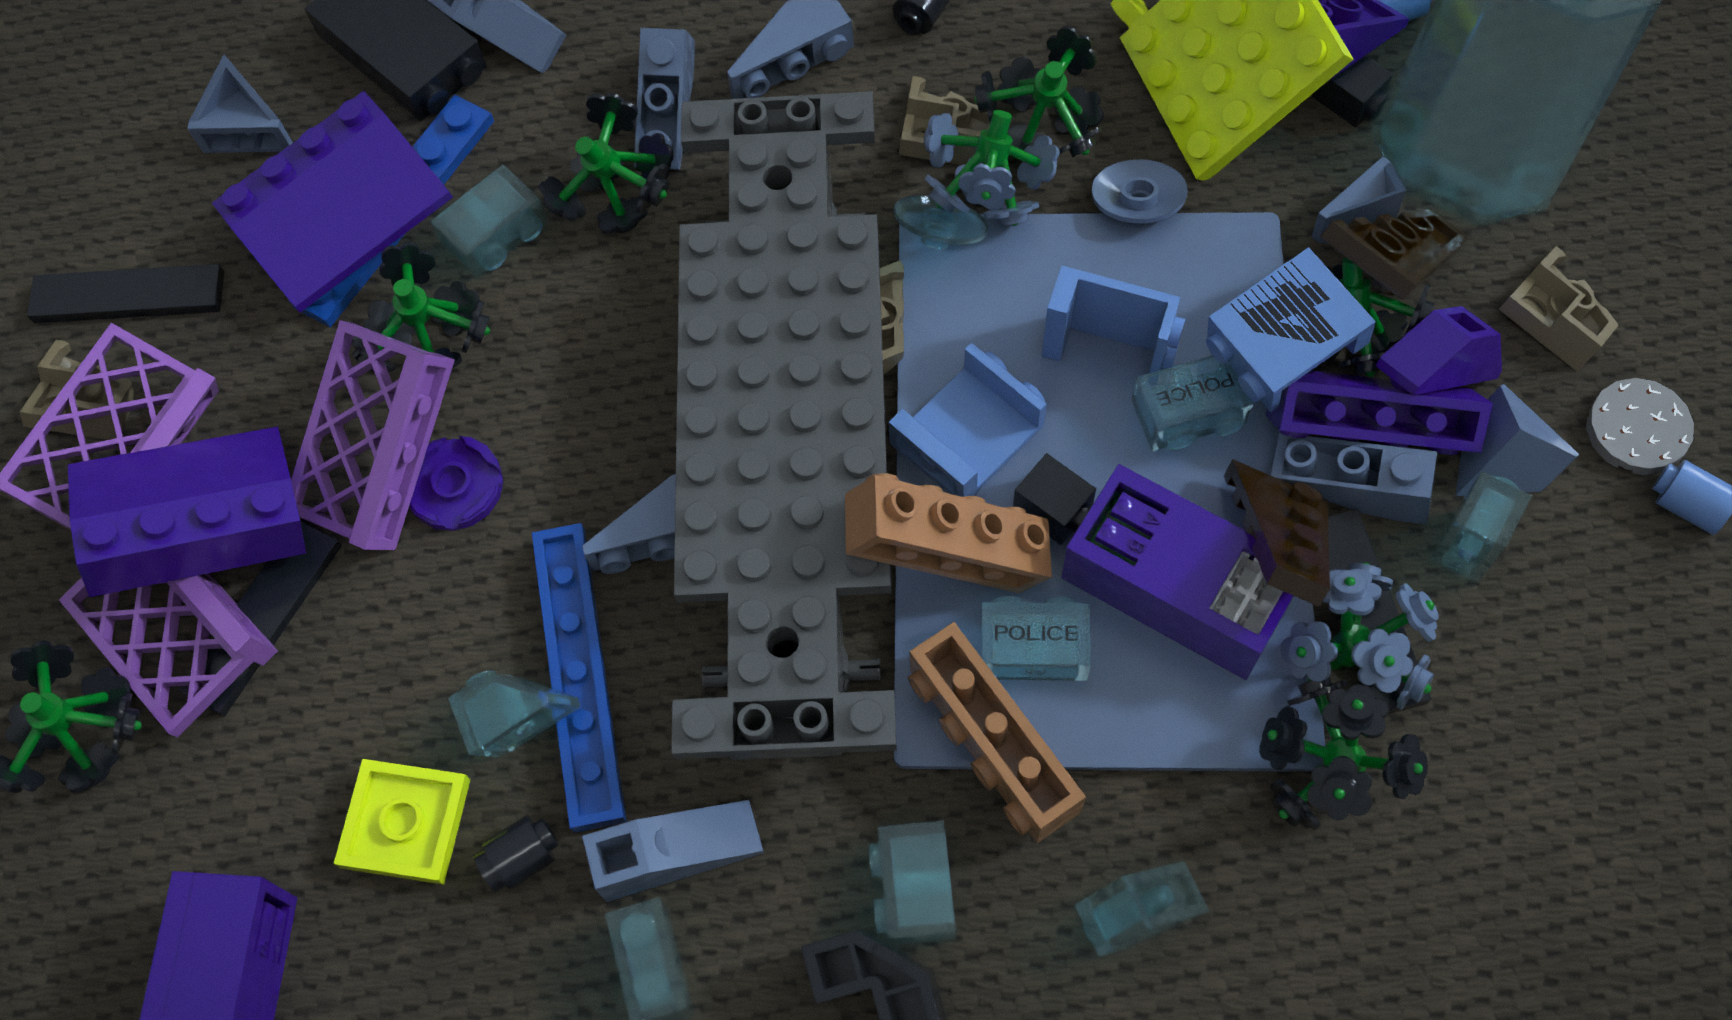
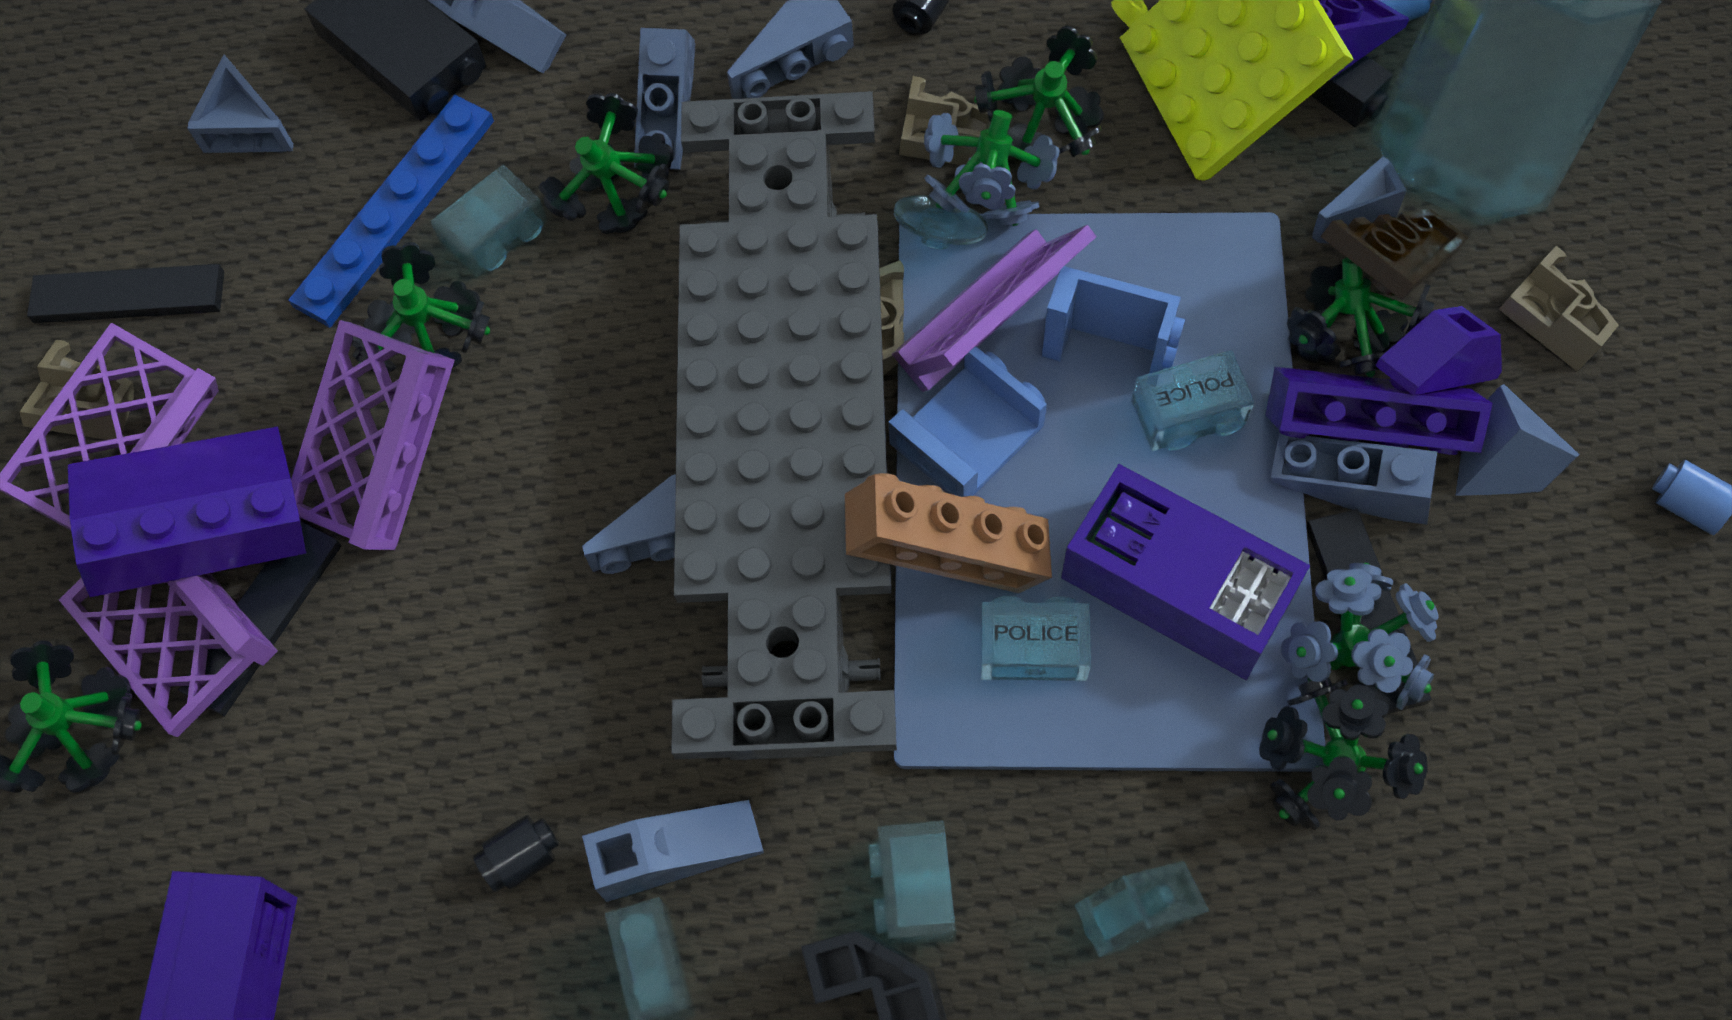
(331, 200): dark purple slope -> none
(402, 821): neon yellow plate -> none
(461, 496): dark purple tile -> none
(506, 711): clear light blue slope -> none
(578, 669): blue plate -> none
(987, 304): none -> medium lavender fence
(995, 732): medium nougat brick -> none
(1055, 494): black brick -> none
(1139, 191): sand blue dish -> none
(1287, 327): medium blue panel -> none
(1288, 531): dark brown wing -> none
(1480, 526): clear light blue brick -> none
(1640, 426): light grey tile -> none

